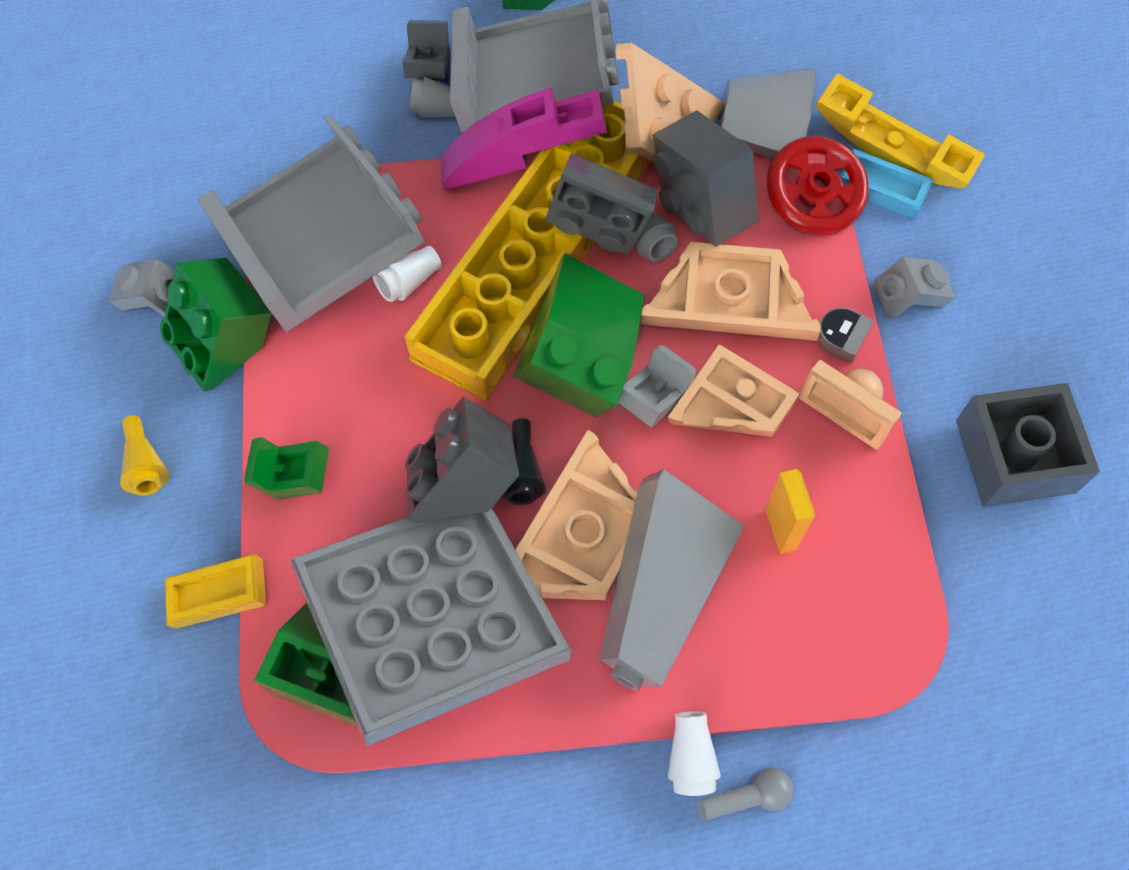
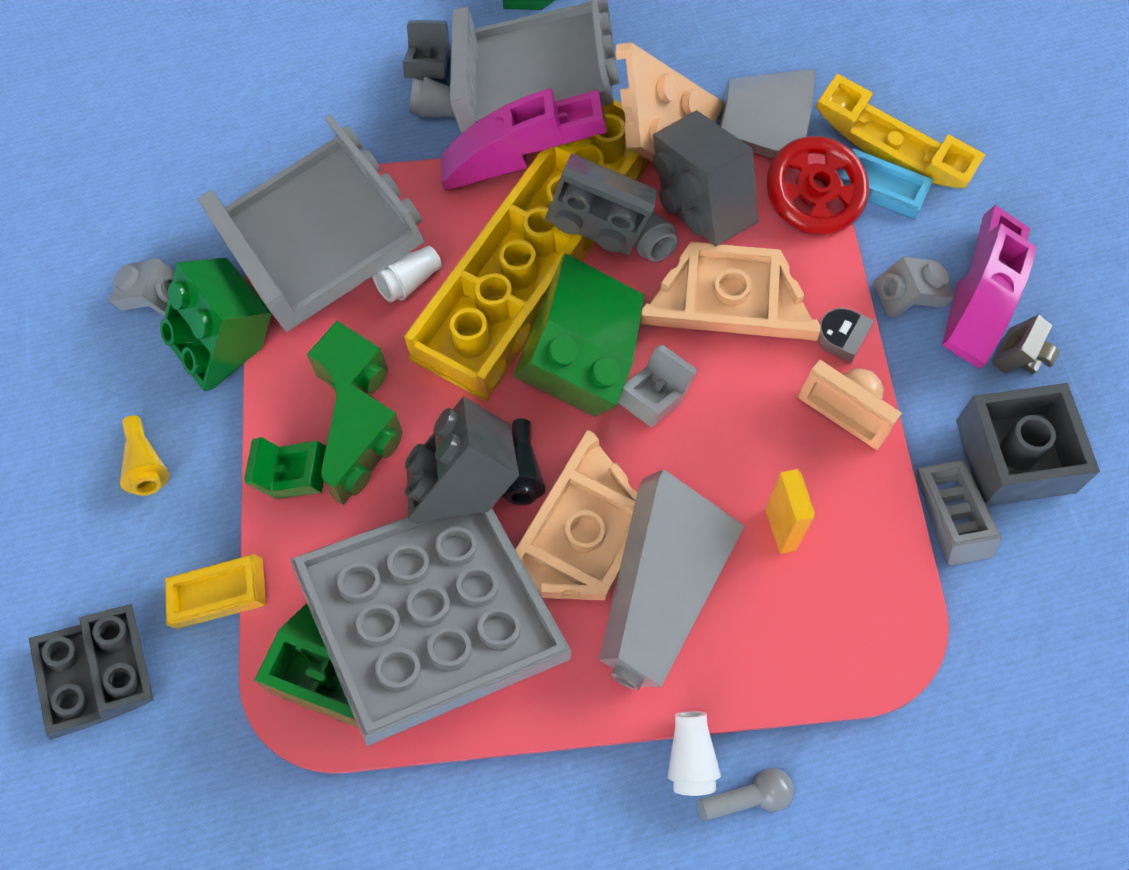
(90, 671): none -> dark grey slope
(360, 426): none -> green arch
(734, 398): light nougat wing -> none
(966, 540): none -> light grey slope
(991, 289): none -> dark pink slope
(1026, 347): none -> dark tan tile

